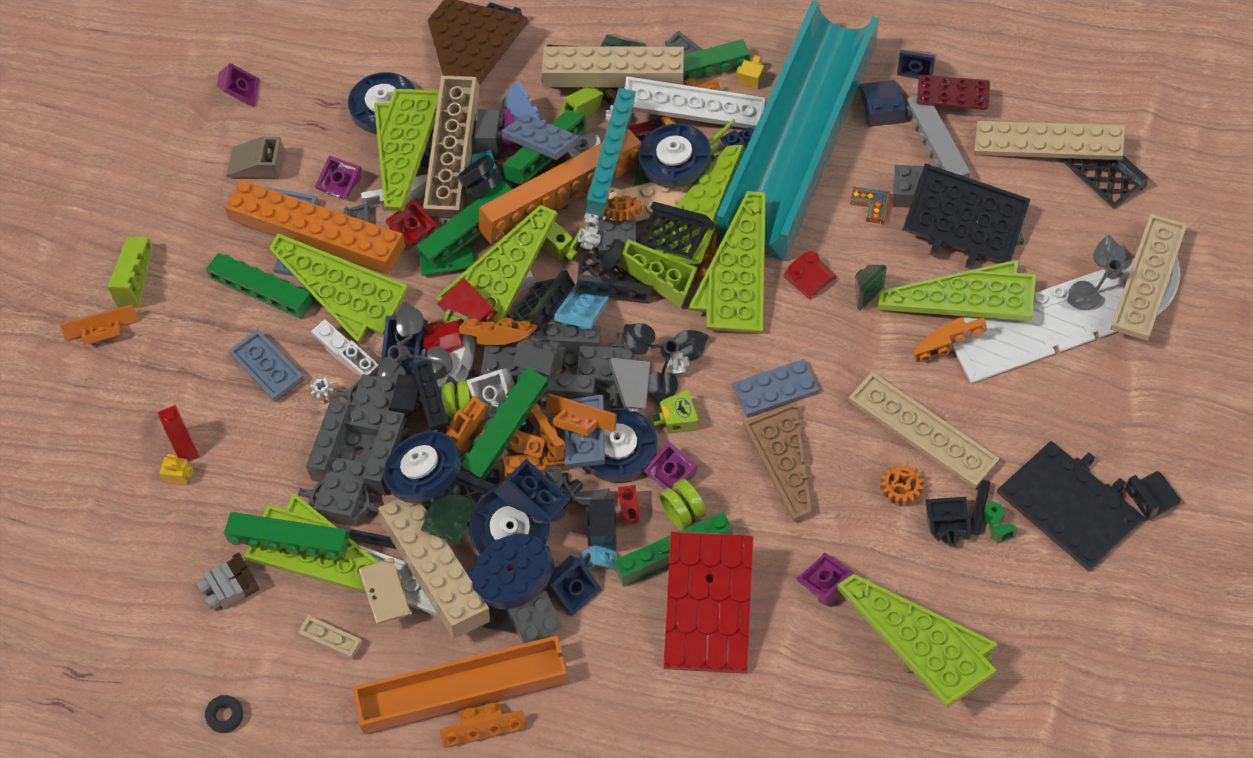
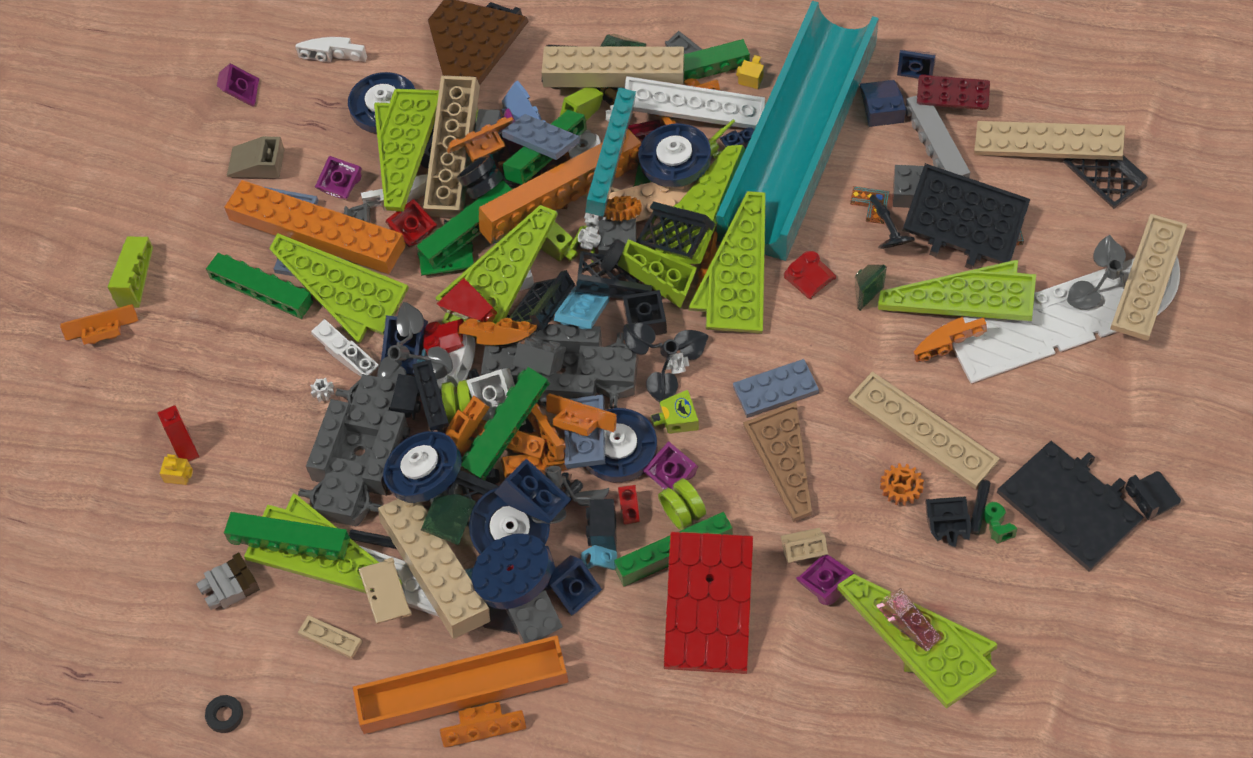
(266, 365): sand blue plate -> none
(328, 47): none -> white slope
(482, 142): none -> orange bracket
(631, 381): light grey slope -> none
(646, 309): none -> black brick
(804, 545): none -> tan hinge
(895, 237): none -> black dish
(908, 619): none -> slope

